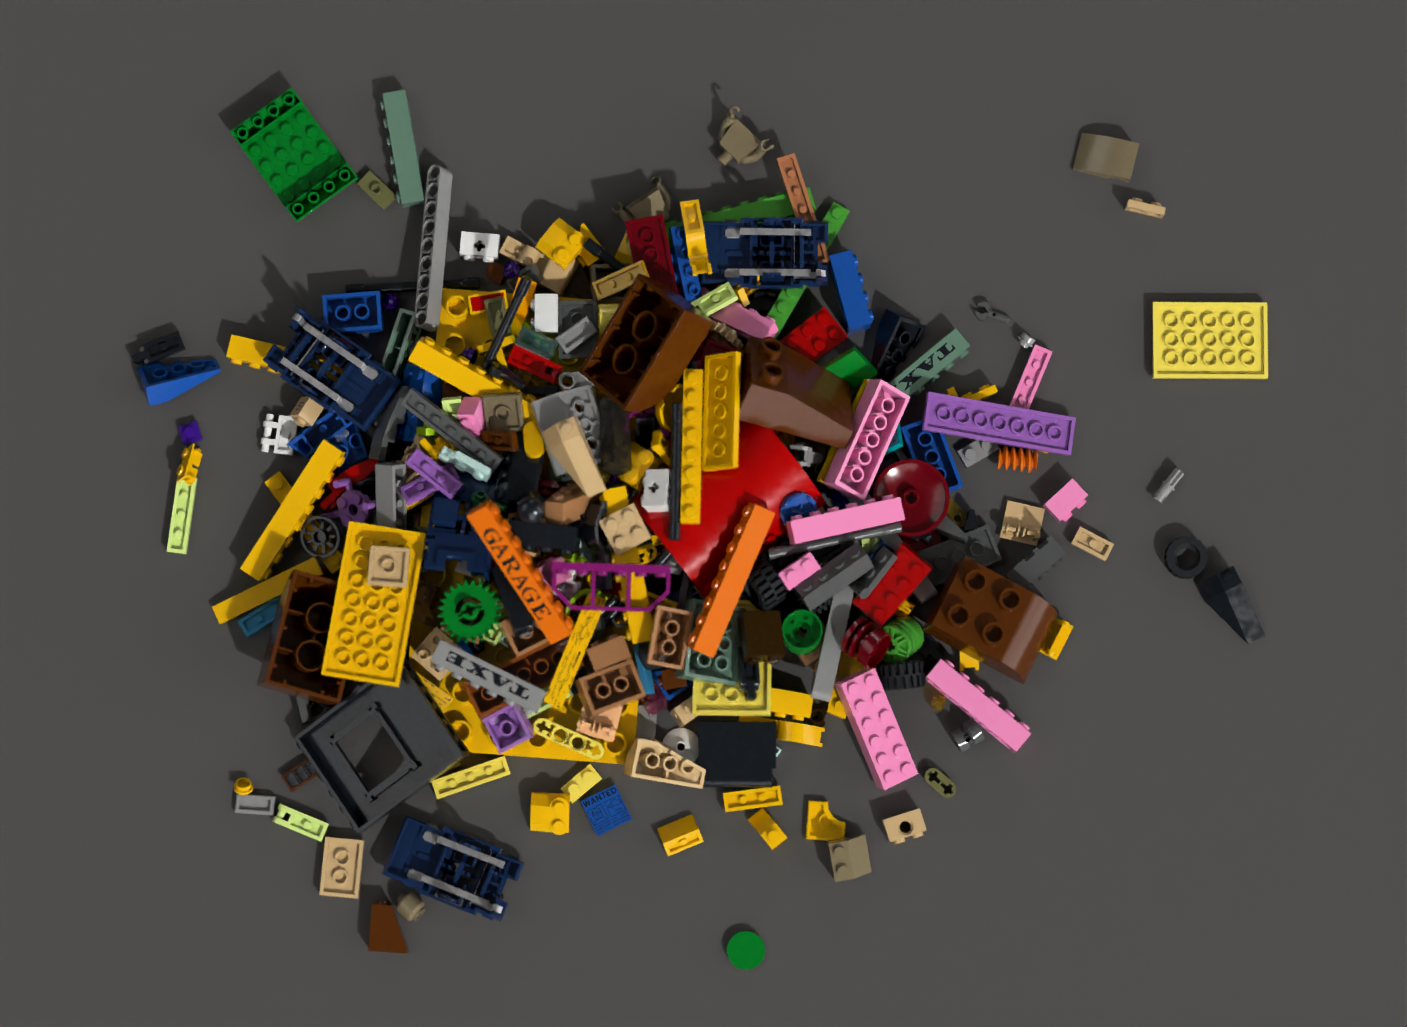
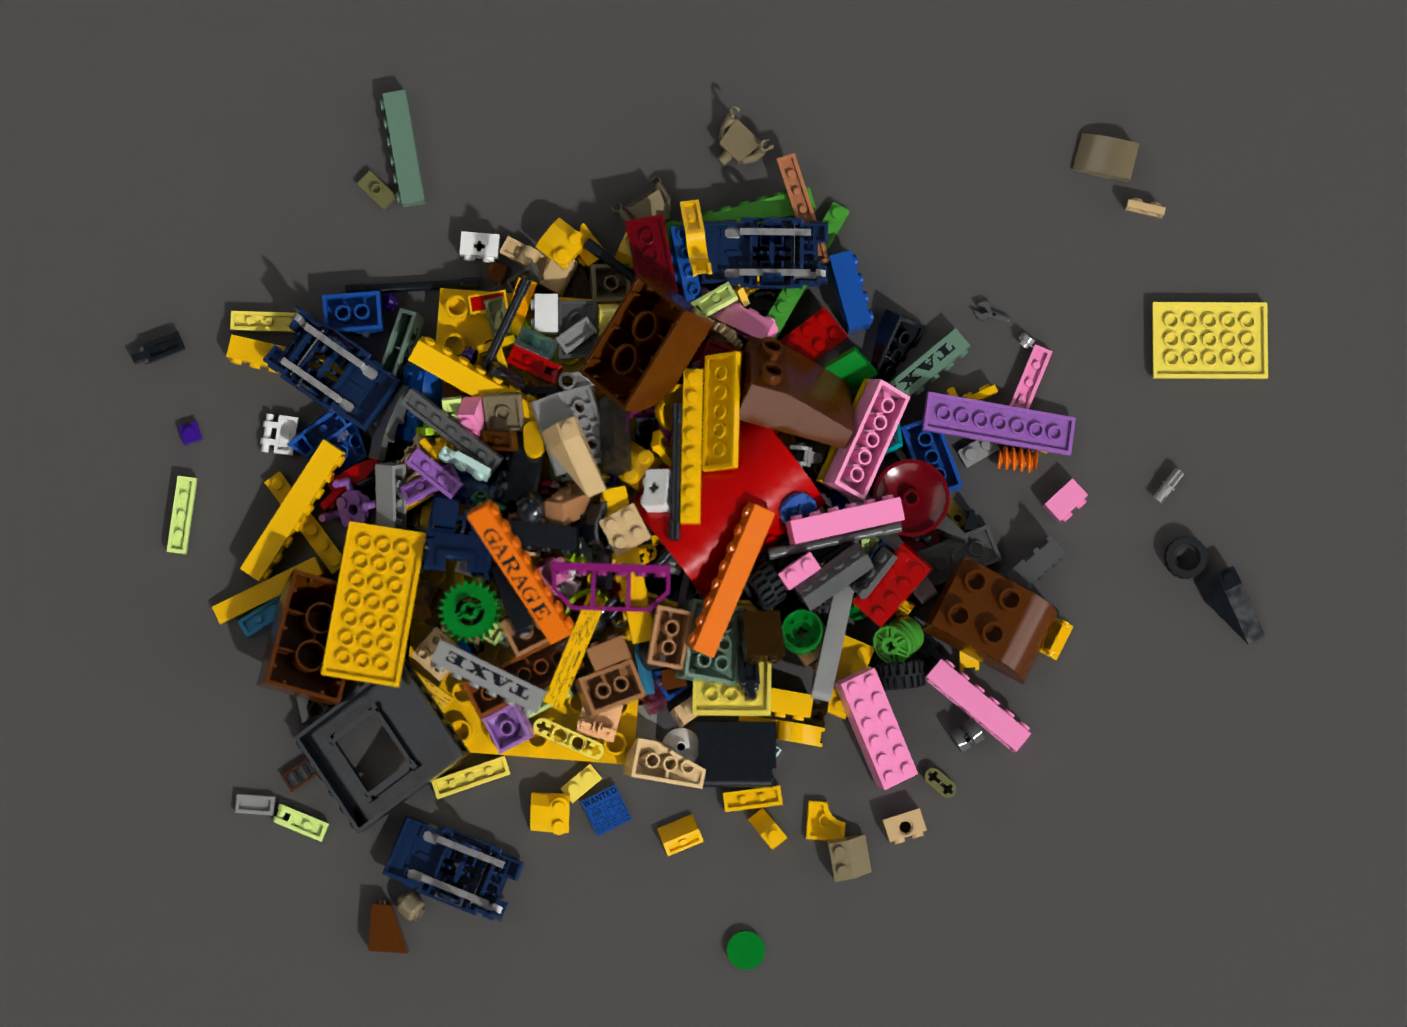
(168, 381): blue wedge -> none
(185, 471): yellow hinge -> none
(243, 786): yellow plate -> none
(261, 321): none -> light yellow plate
(293, 155): green slope -> none
(306, 412): tan brick -> none
(321, 536): black wheel -> none
(341, 867): tan plate -> none
(388, 566): tan plate -> none
(433, 248): light grey beam -> none
(511, 269): dark purple plate -> none
(619, 280): yellow tile -> none
(866, 643): dark red wheel -> none
(938, 702): clear yellow plate -> none
(1022, 523): tan hinge -> none
(1092, 544): tan plate -> none

